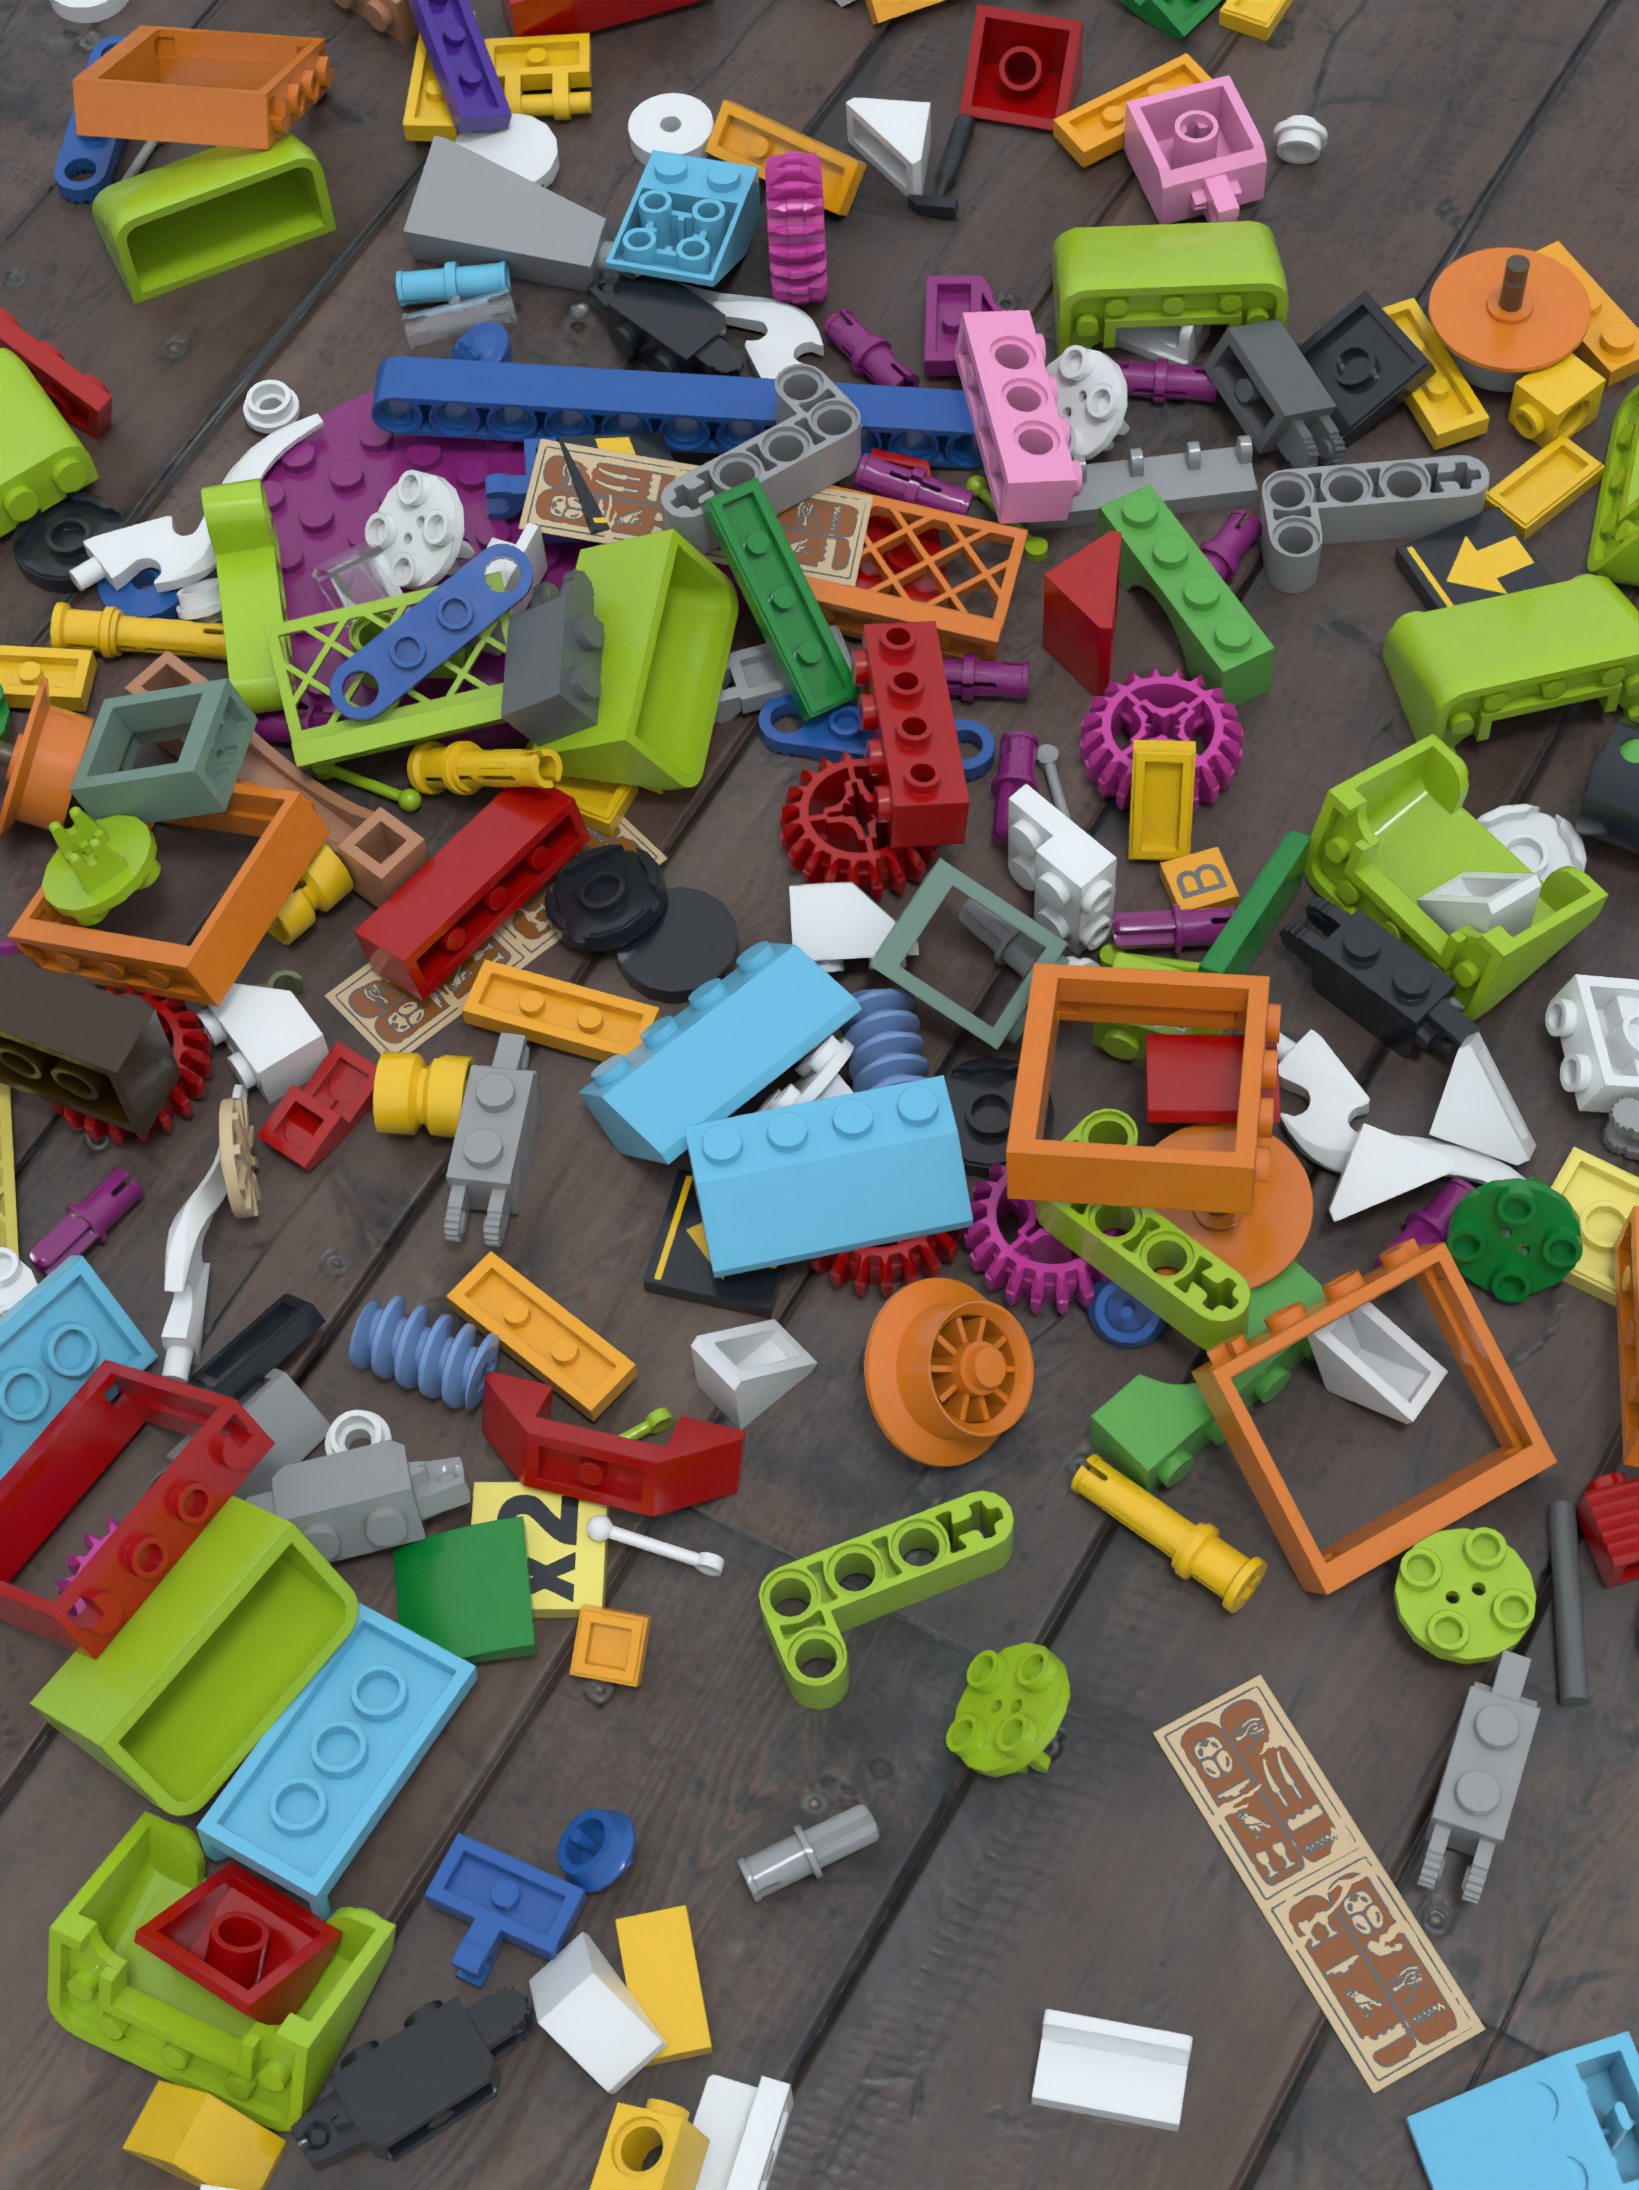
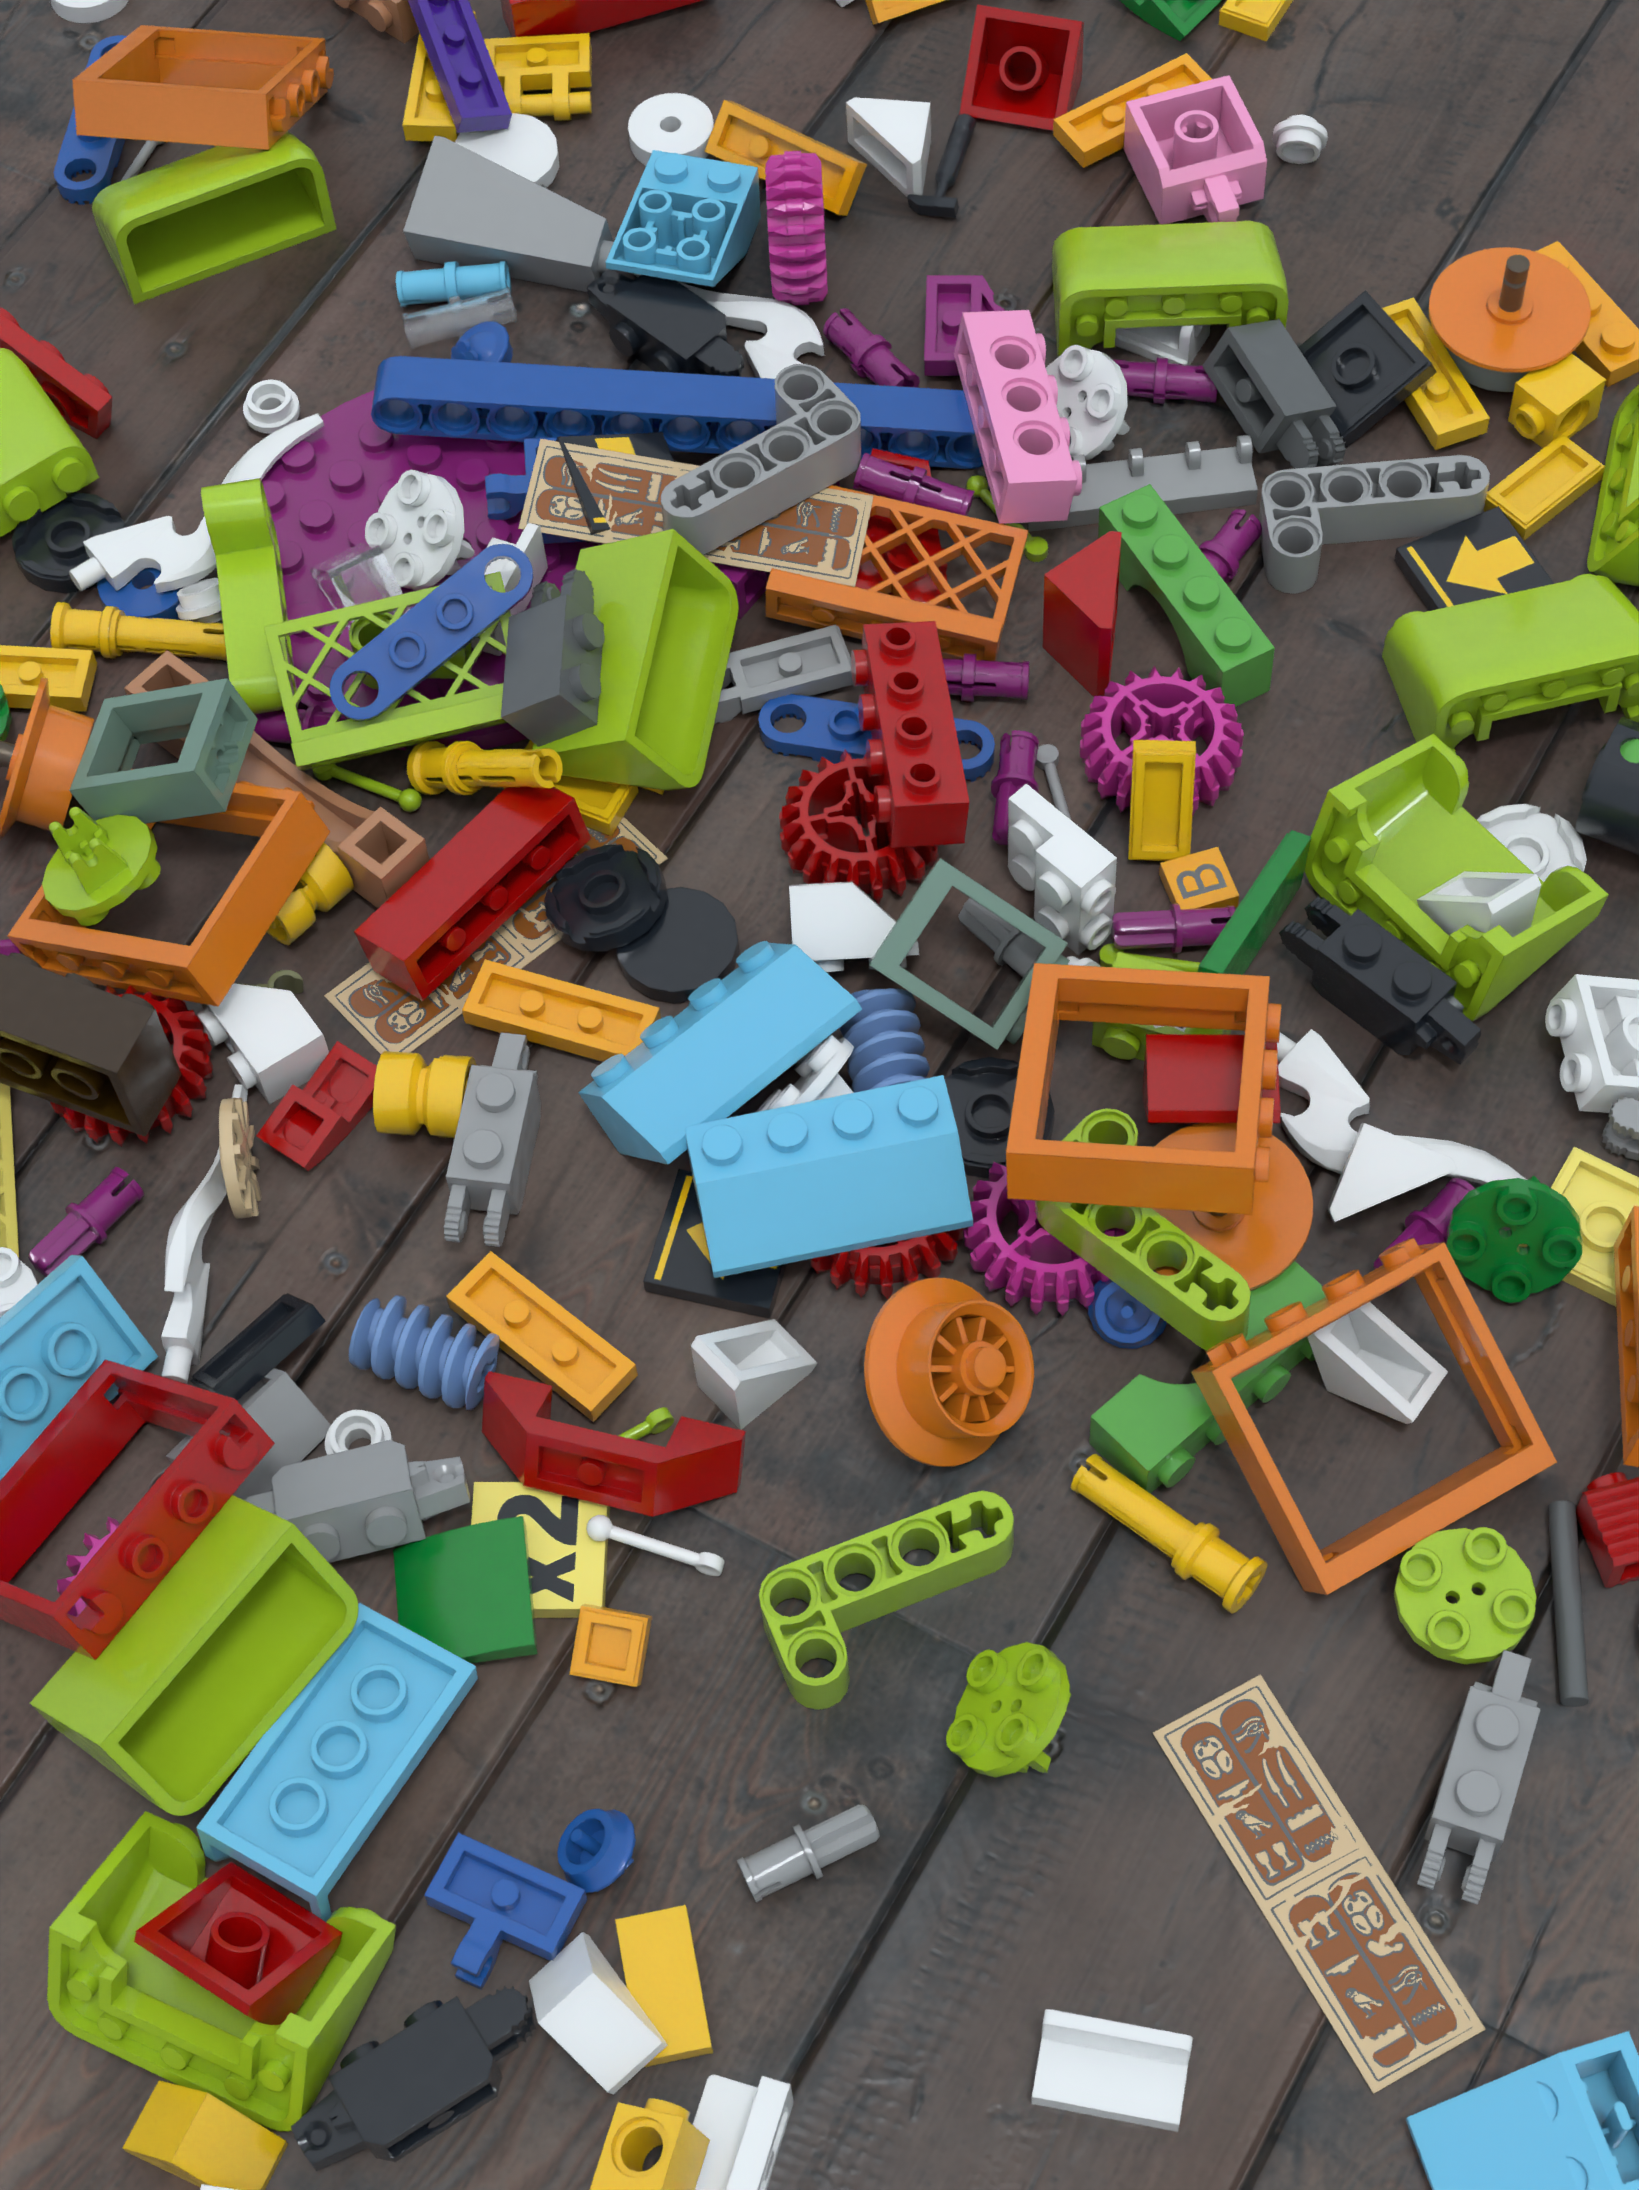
(780, 599): green tile -> none
(1479, 1108): white slope -> none

